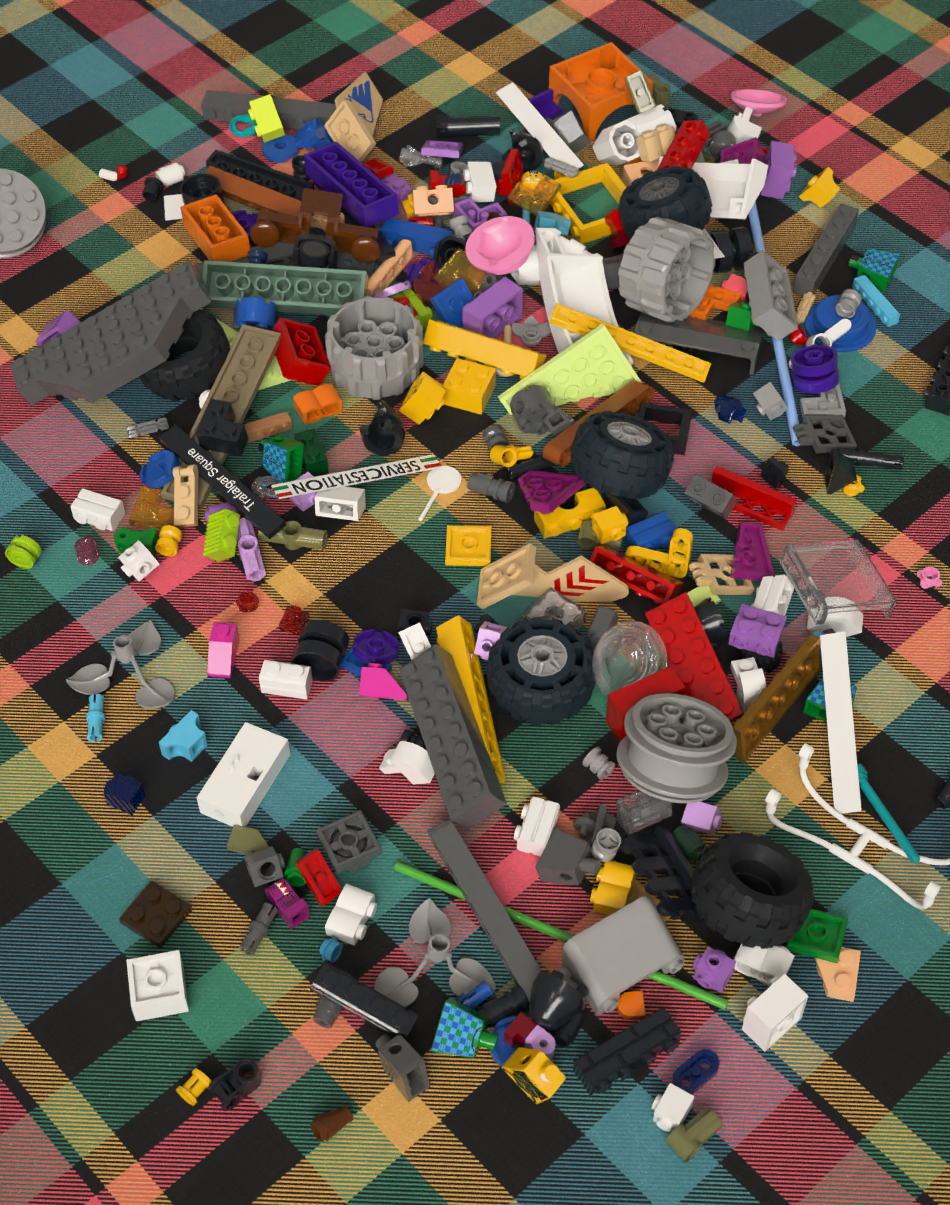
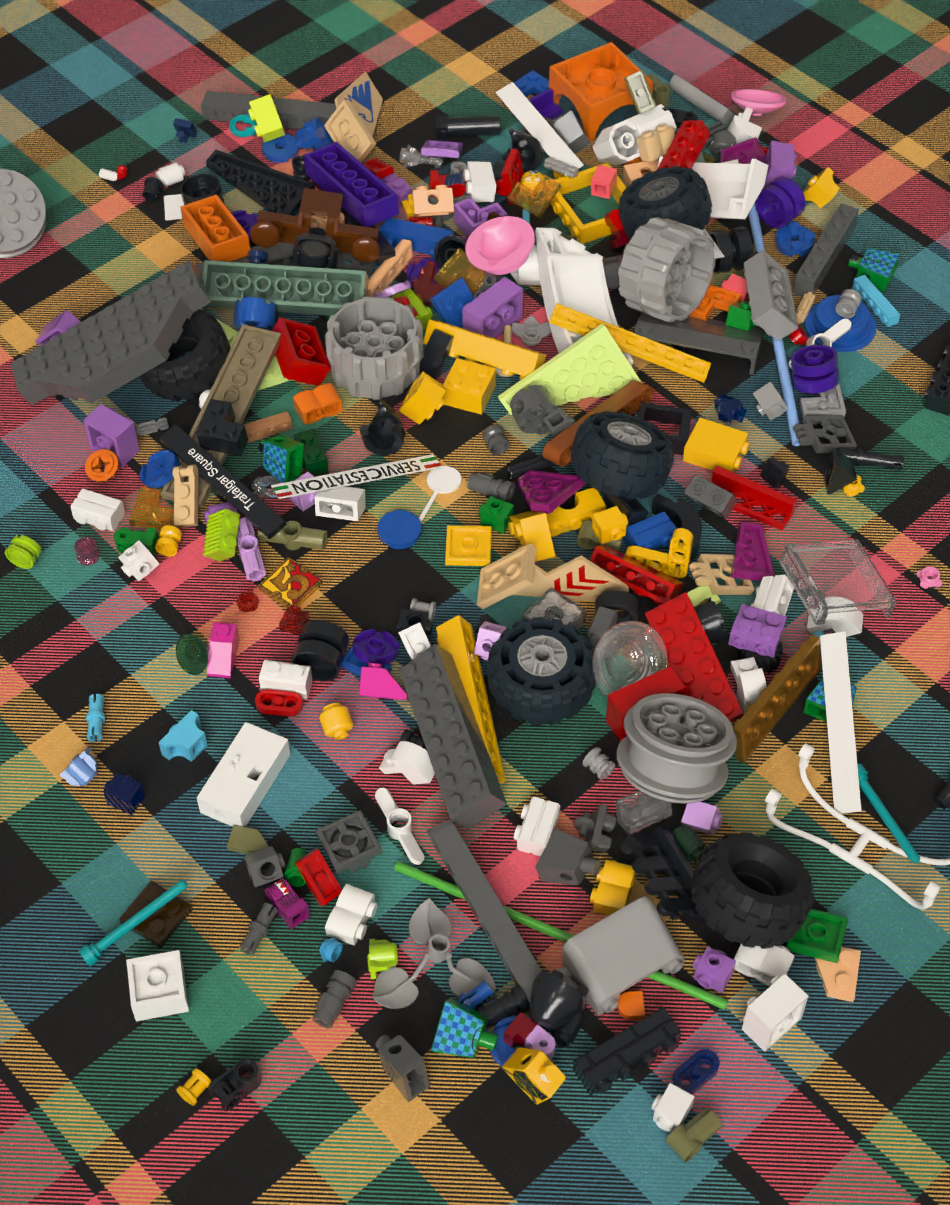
(81, 770): none -> medium blue piece
(93, 951): none -> teal piece
(94, 462): none -> orange gear
(112, 432): none -> medium lavender brick
(144, 641): light grey plant -> none
(184, 129): none -> dark blue tile
(192, 654): none -> clear green piece
(254, 194): dark orange beam -> none
(279, 702): none -> red plate
(290, 583): none -> tile
(330, 1123): reddish brown cone -> none
(336, 721): none -> yellow head
(363, 1001): black brick -> none
(381, 956): none -> lime piece
(399, 529): none -> blue tile
(404, 833): none -> white piece
(424, 607): none -> light grey bush
(435, 352): none -> black slope
(461, 226): light grey wheel -> none
(496, 514): none -> green brick
(511, 456): yellow axle -> none
(532, 83): none -> blue plate
(533, 529): none -> yellow brick
(552, 220): medium azure brick -> none
(603, 182): none -> coral brick
(610, 841): light grey wheel -> none
(619, 600): none -> black tyre
(683, 516): none -> black arch
(700, 100): none -> light grey brick
(715, 445): none -> yellow brick
(780, 202): none -> dark purple wheel
(803, 239): none -> blue plate

